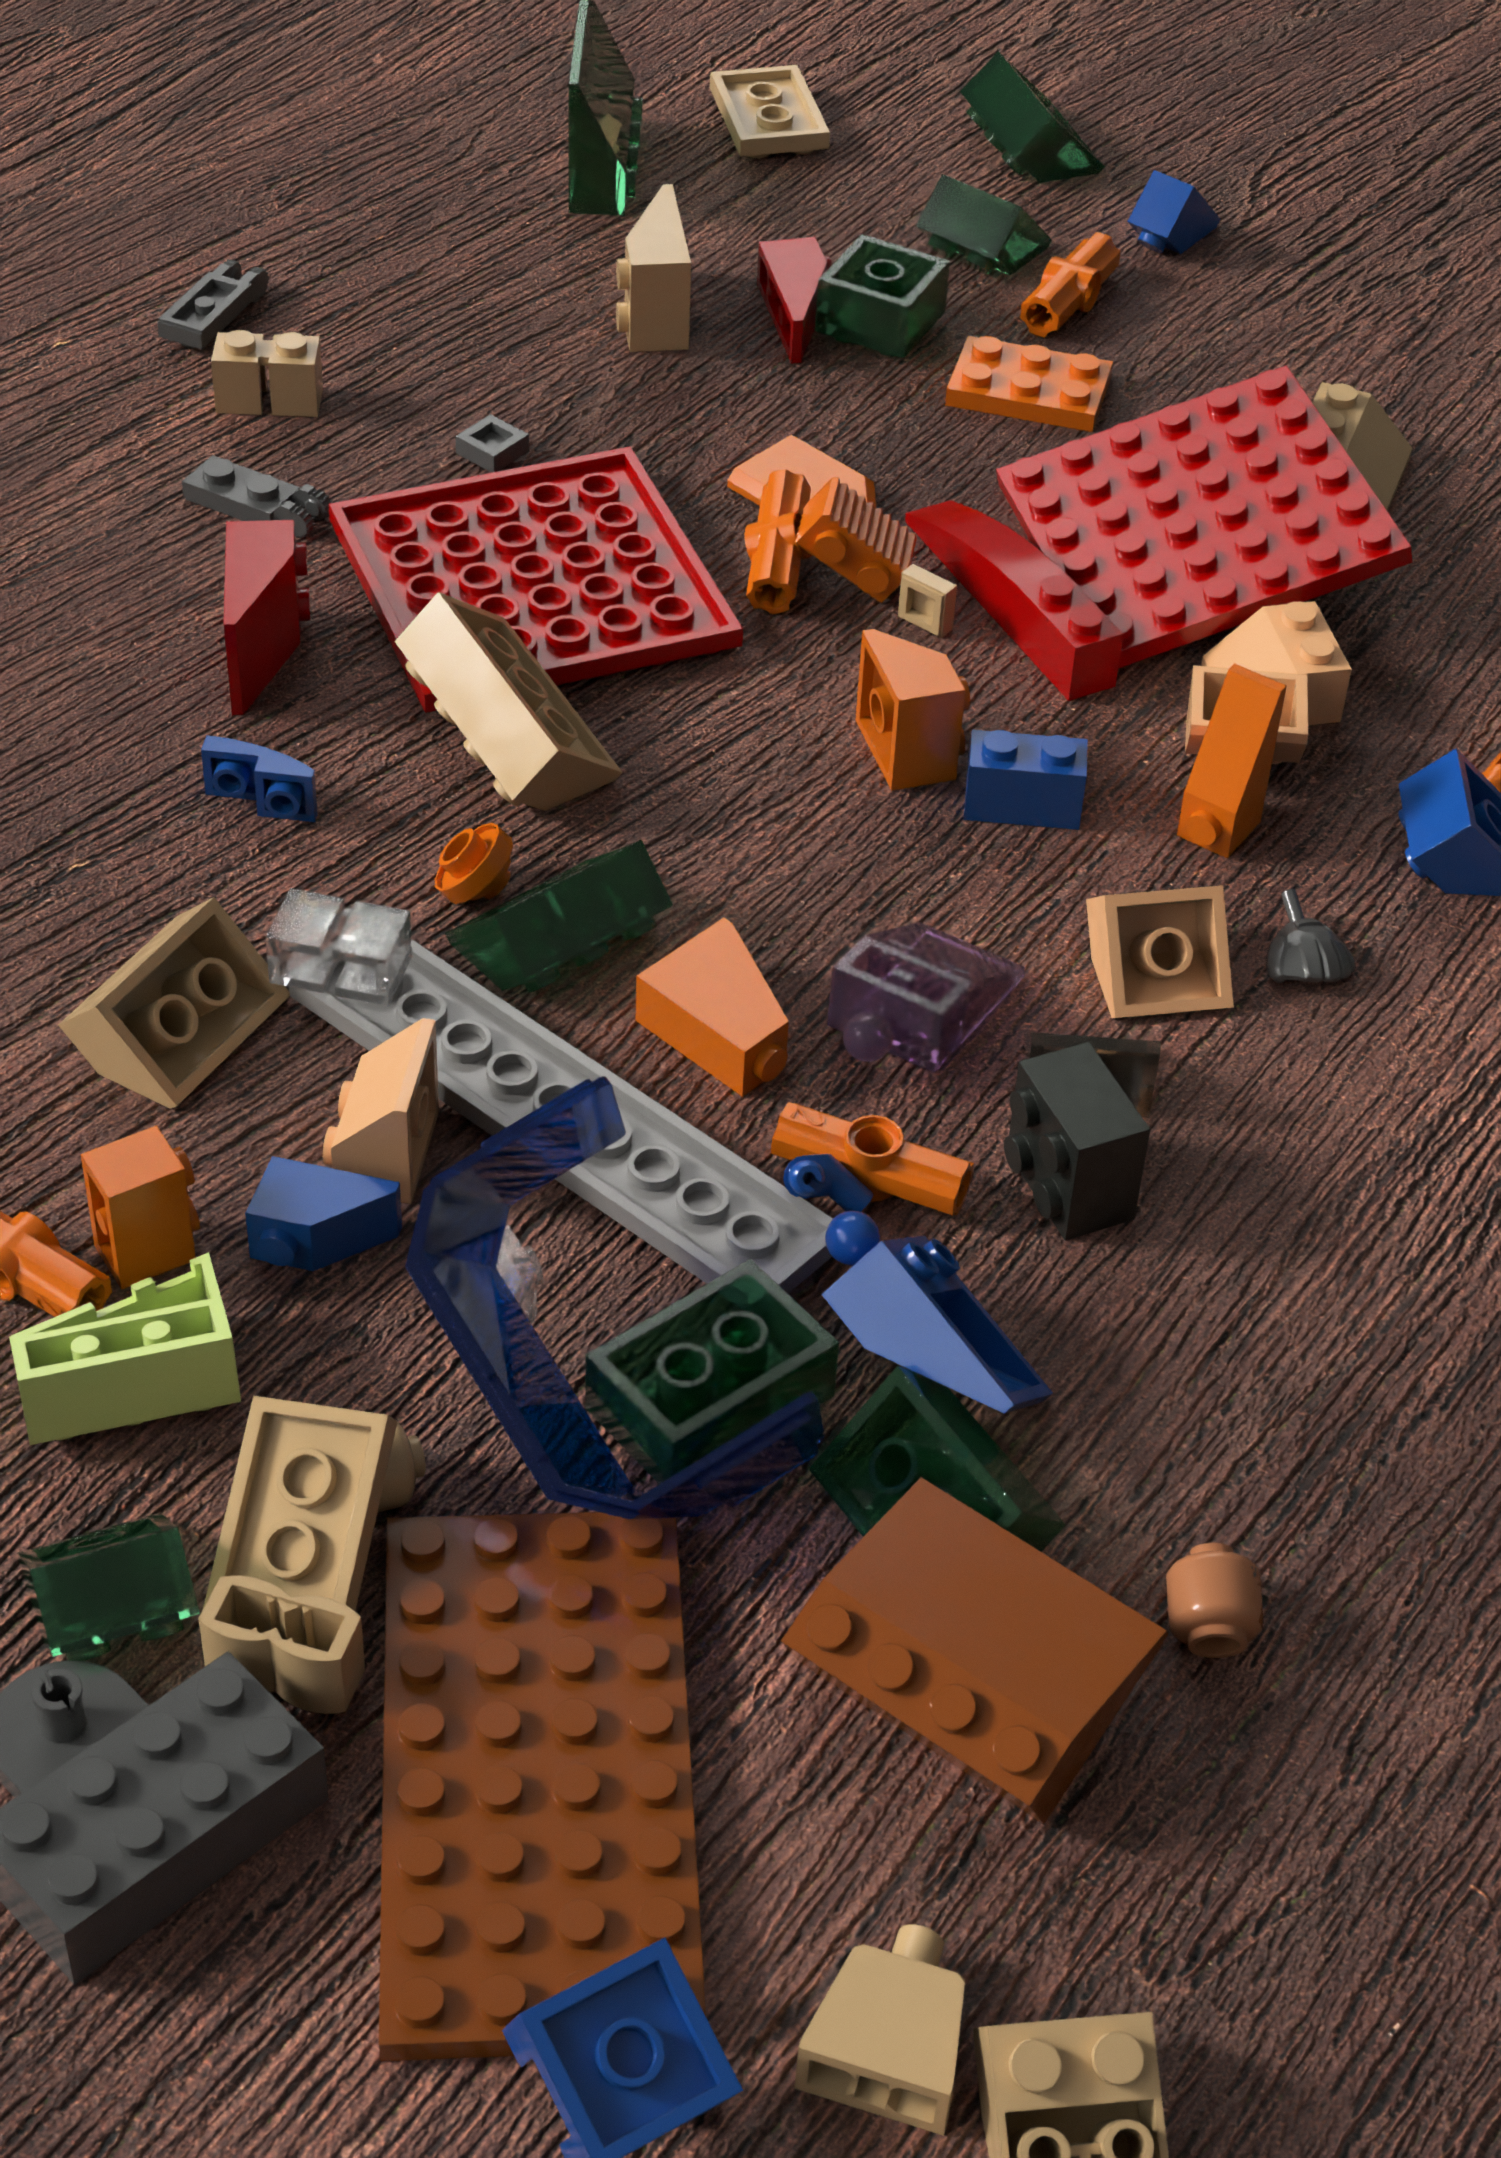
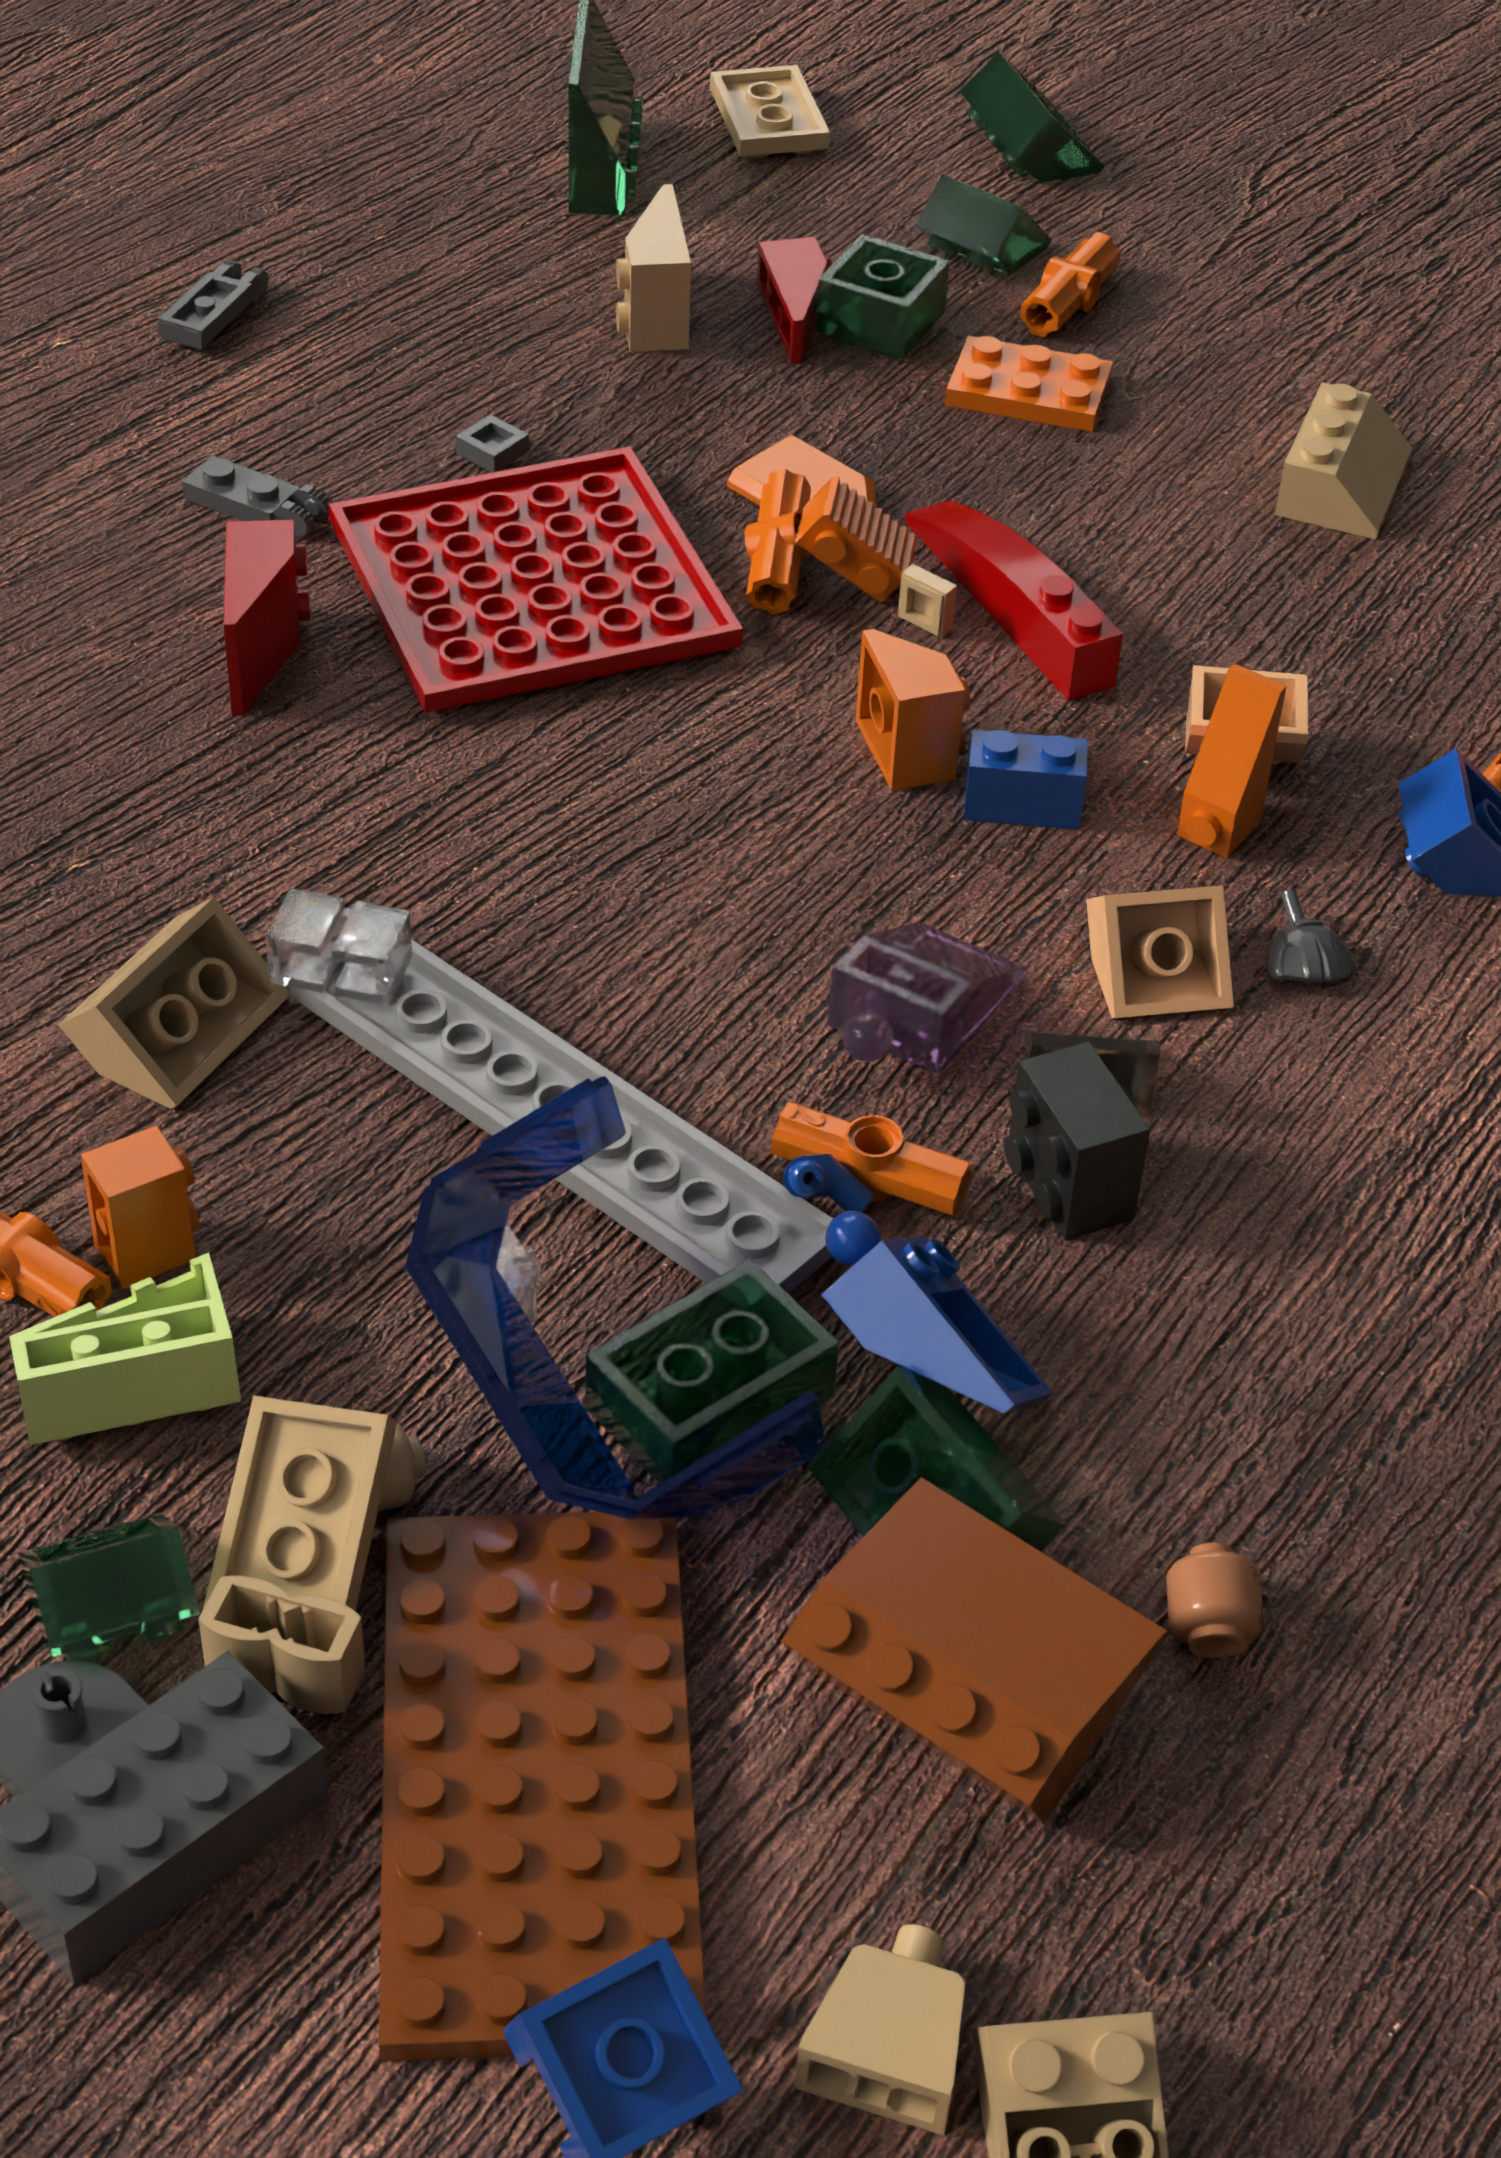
(241, 373): tan piece -> none
(254, 772): blue slope -> none
(319, 1214): blue slope -> none
(389, 1110): light nougat slope -> none
(475, 864): orange plate -> none
(504, 705): tan slope -> none
(564, 919): clear green slope -> none
(716, 1009): orange slope -> none
(1171, 215): blue slope -> none
(1205, 513): plate -> none
(1292, 641): light nougat slope -> none

